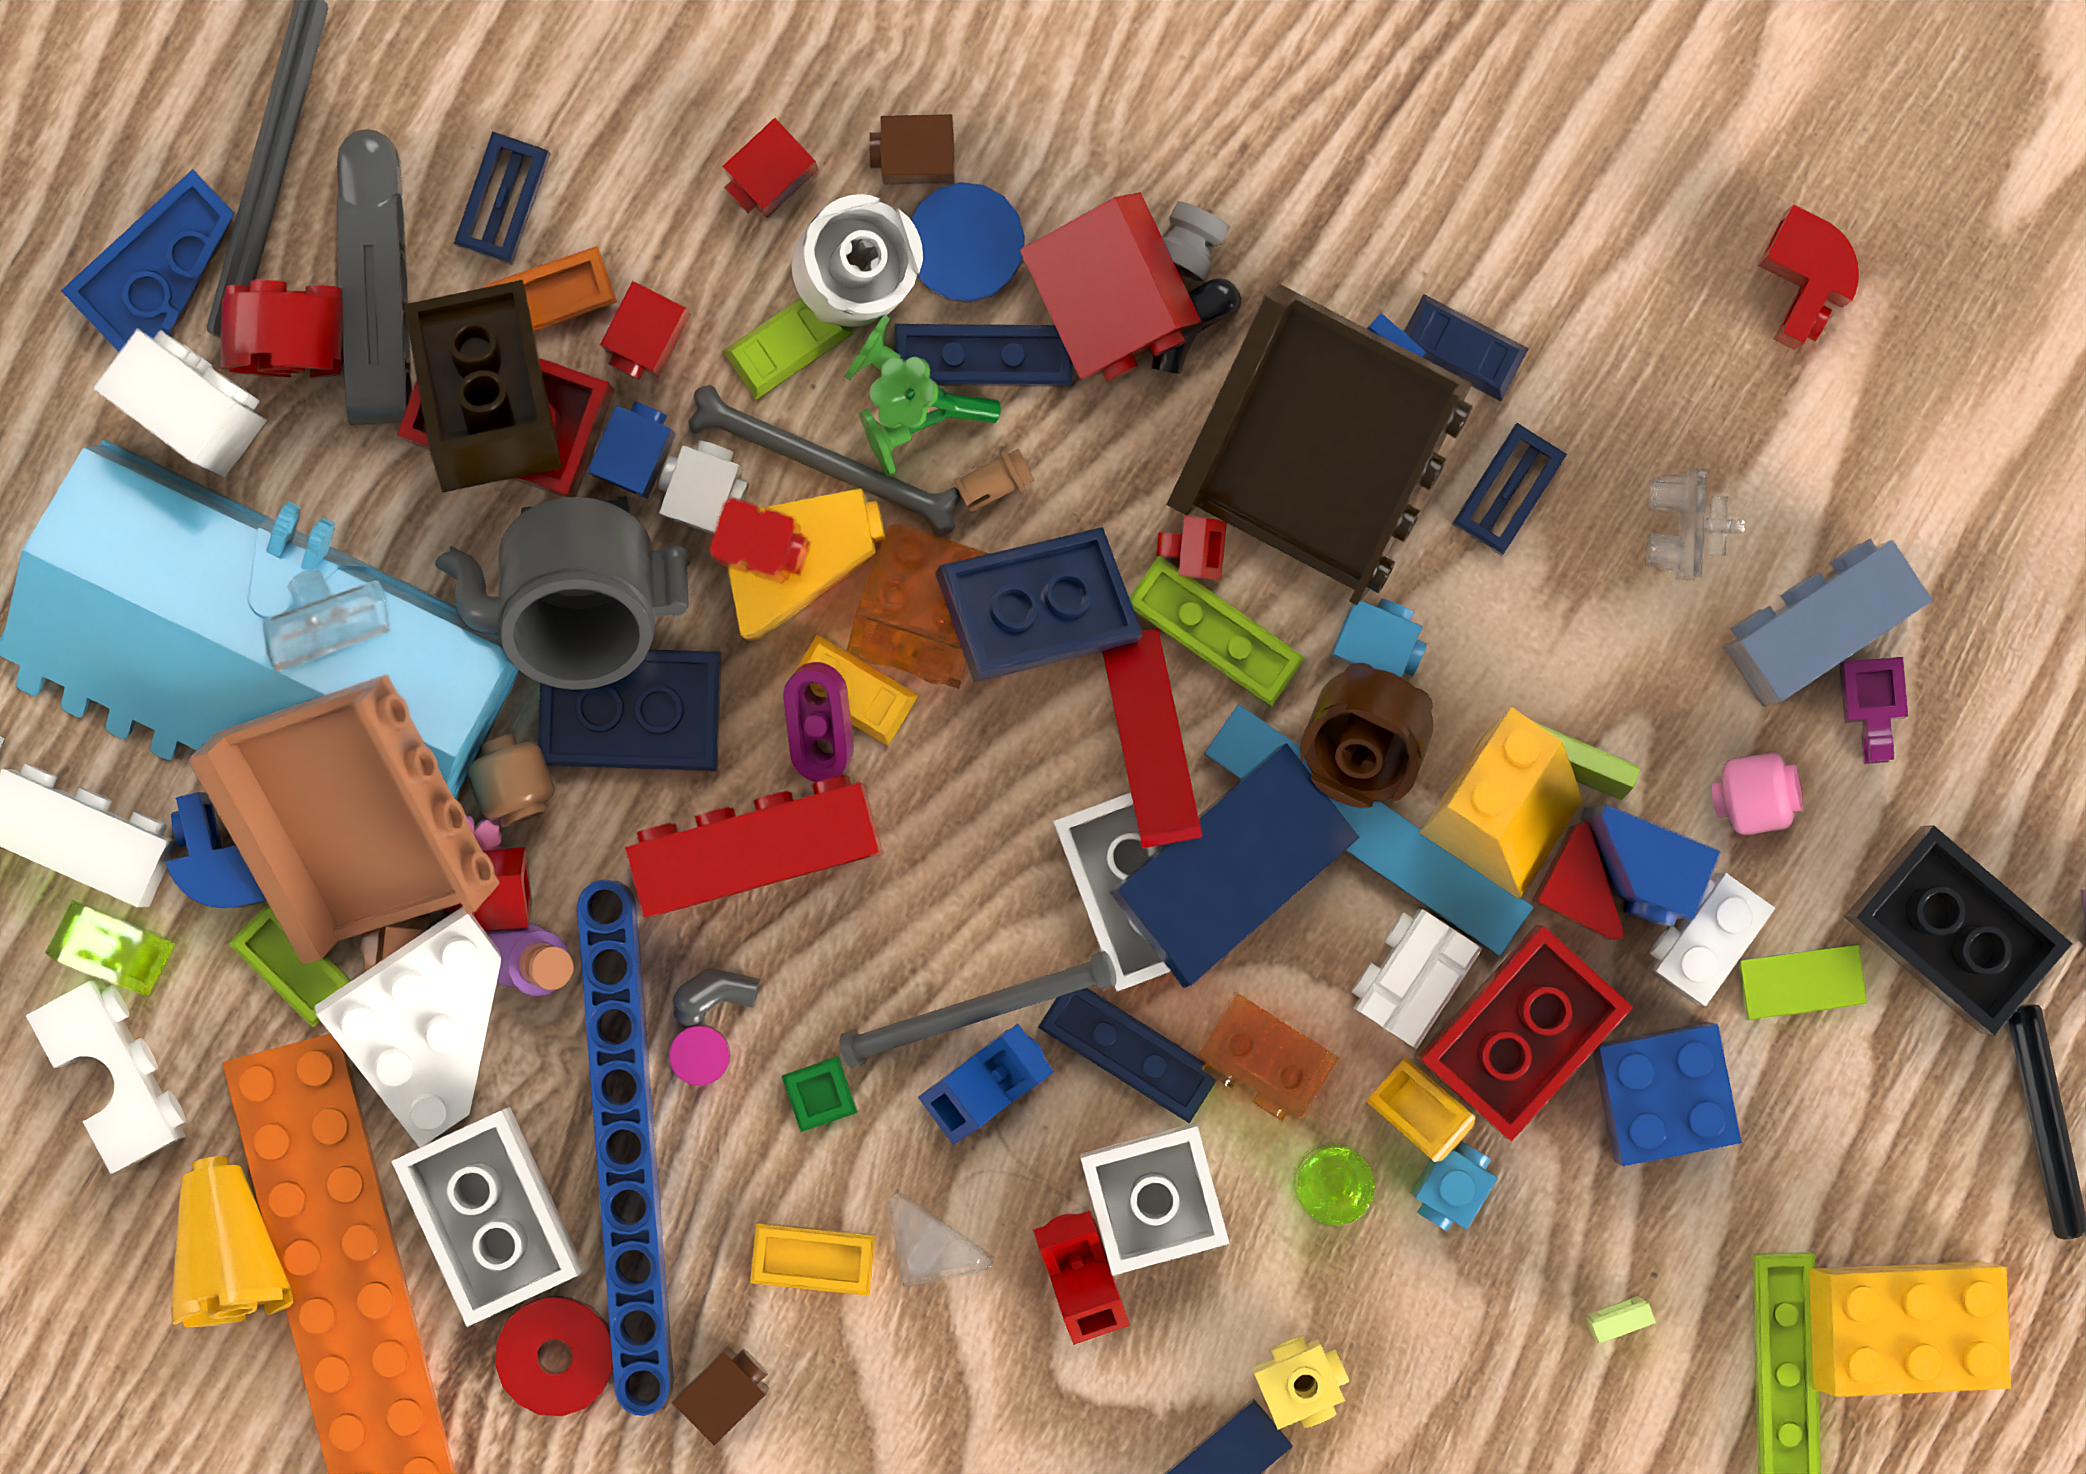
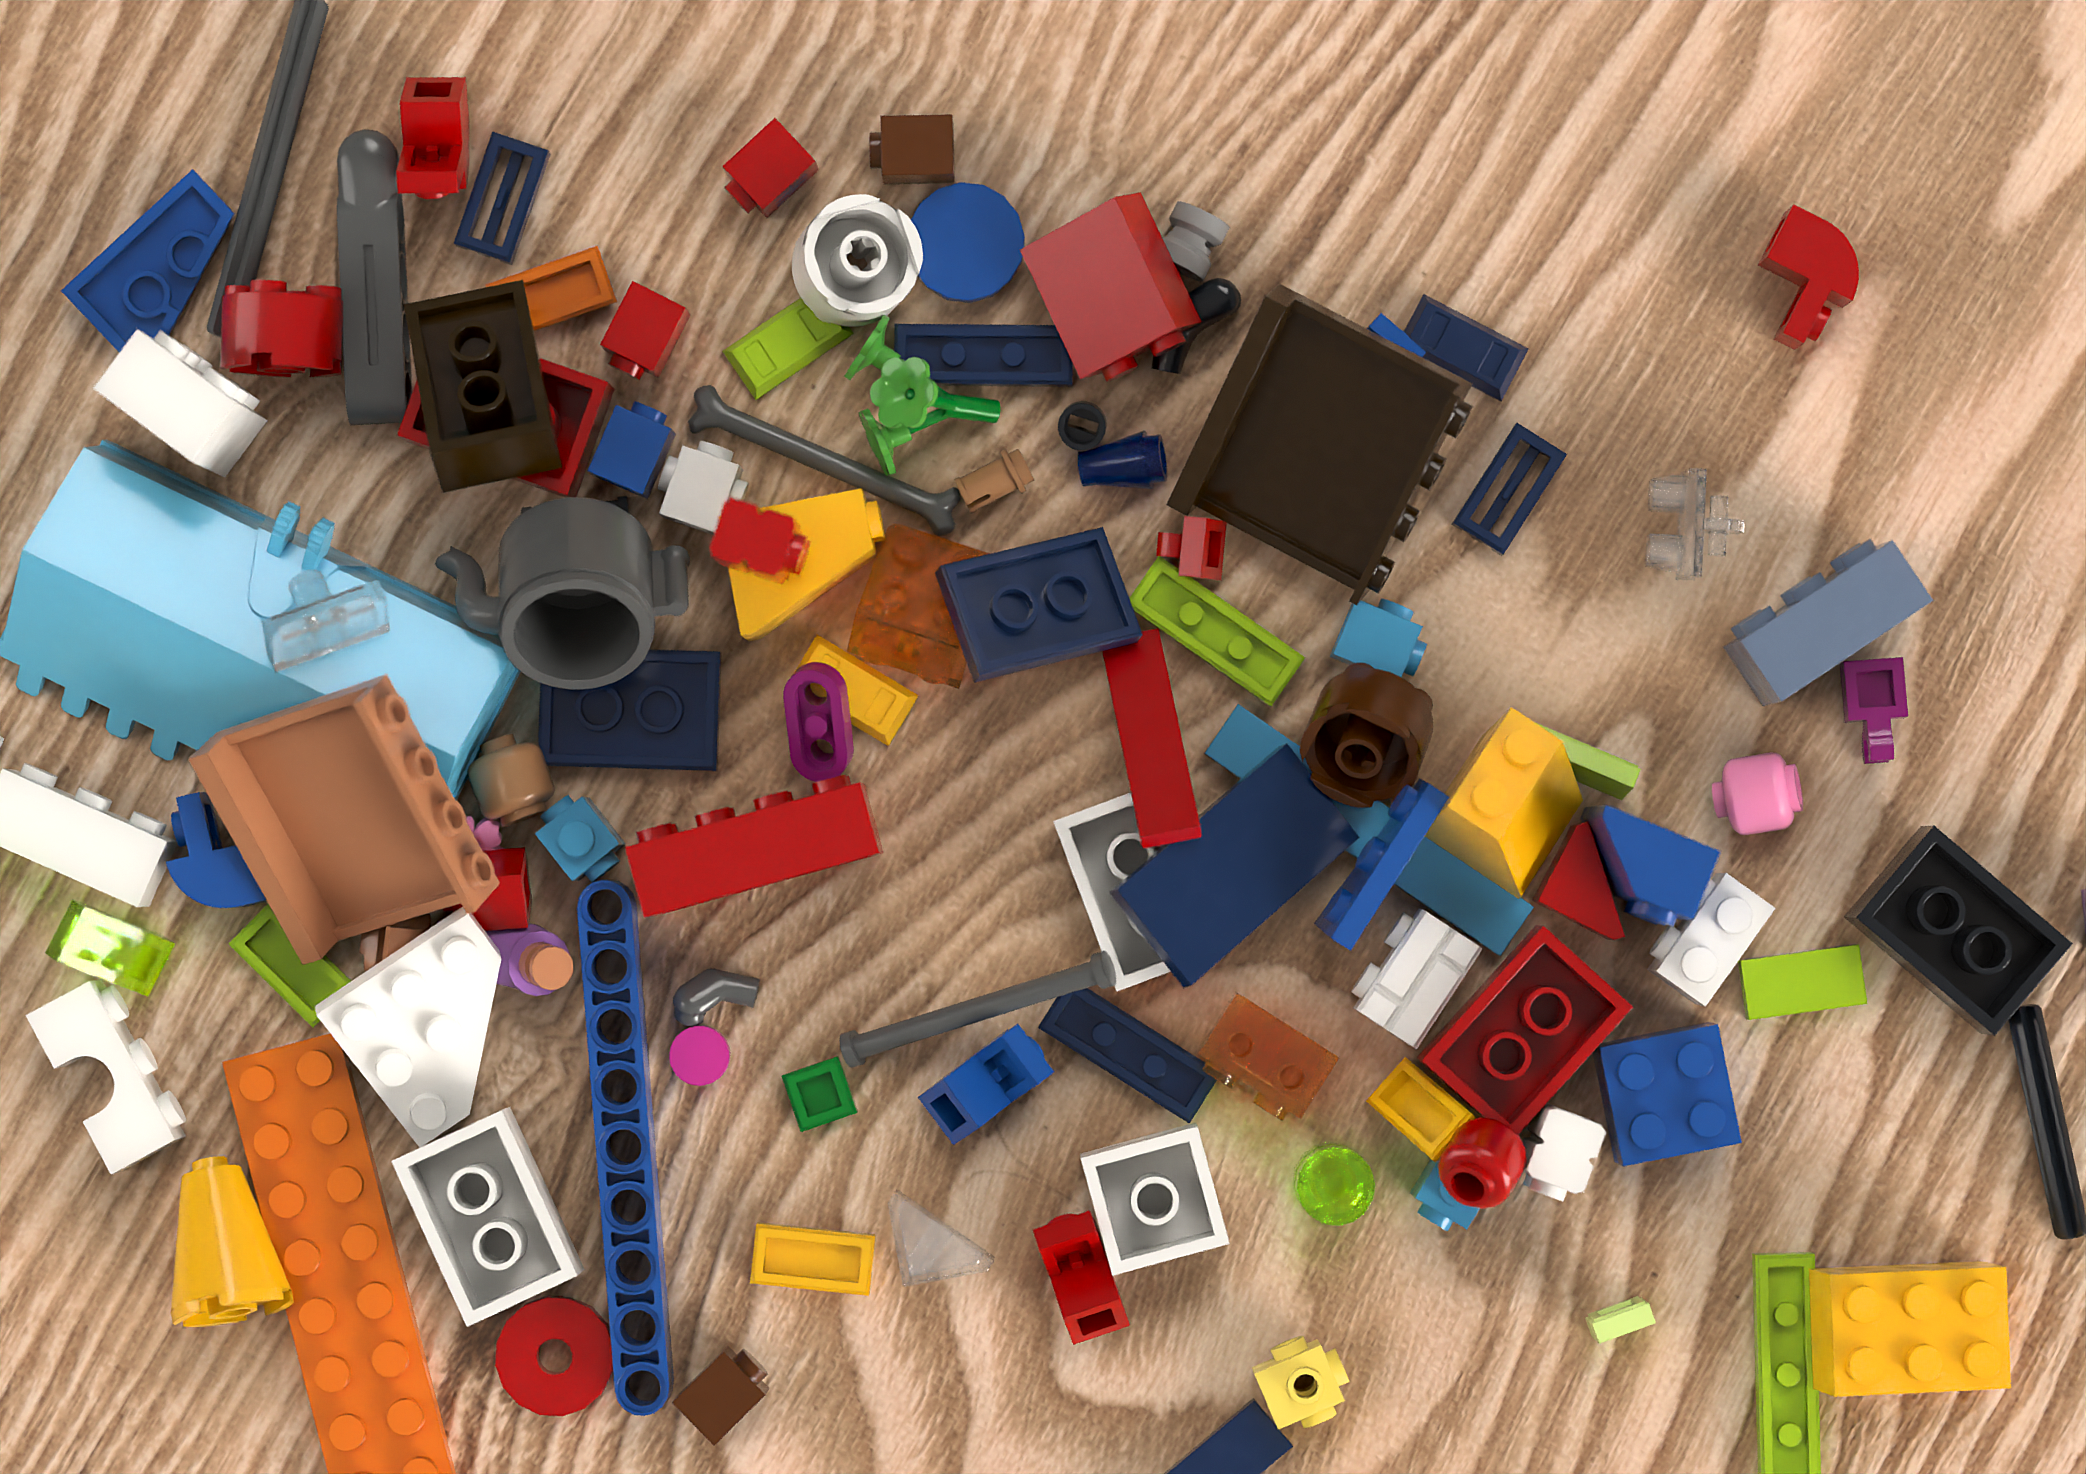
(434, 137): none -> red brick
(580, 838): none -> dark azure brick
(1077, 436): none -> black hinge
(1127, 463): none -> clear blue cone
(1381, 863): none -> blue wing
(1482, 1163): none -> red head
(1560, 1151): none -> white brick

